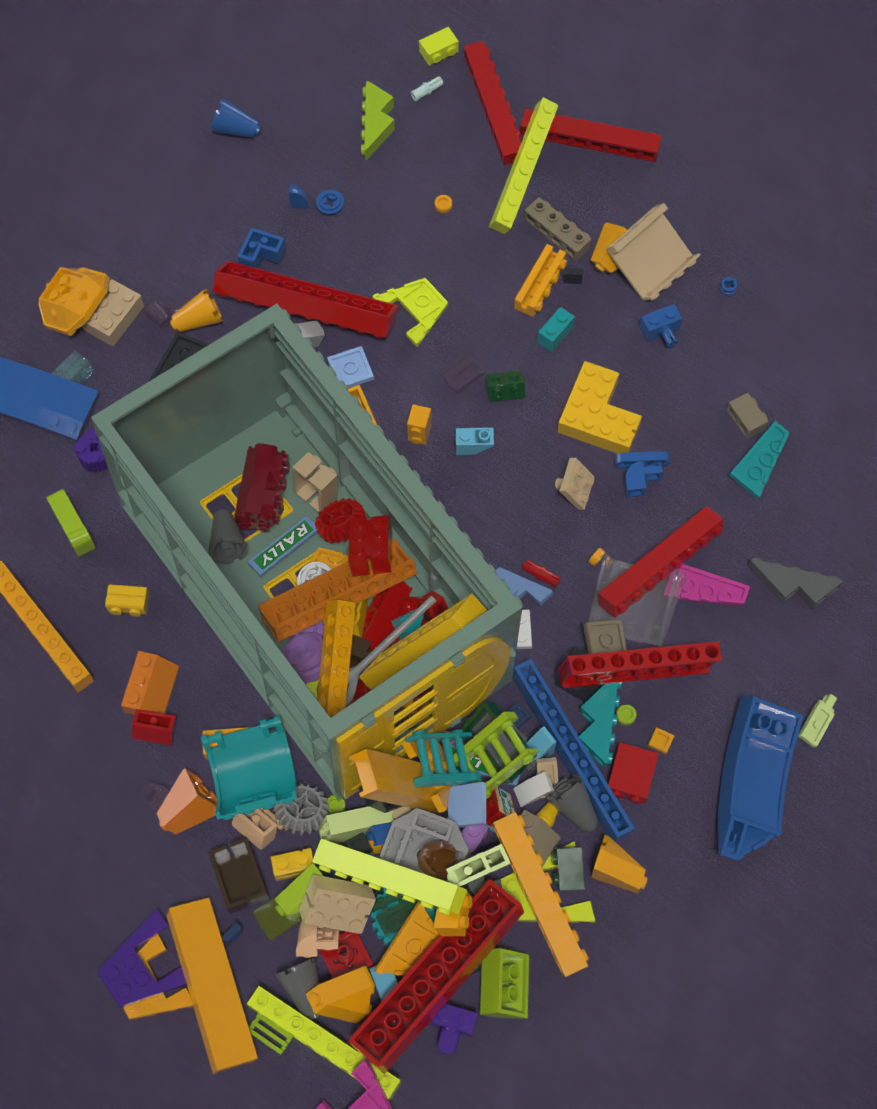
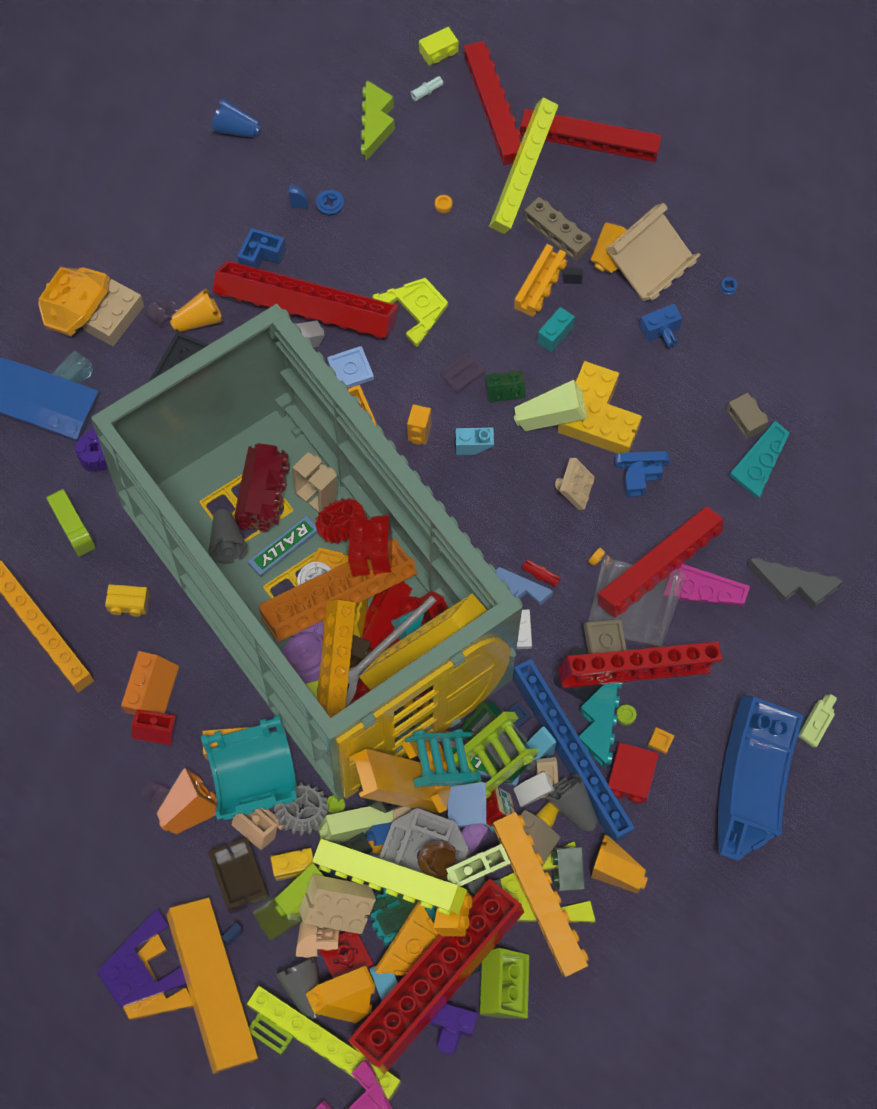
(552, 408): none -> yellowish green slope

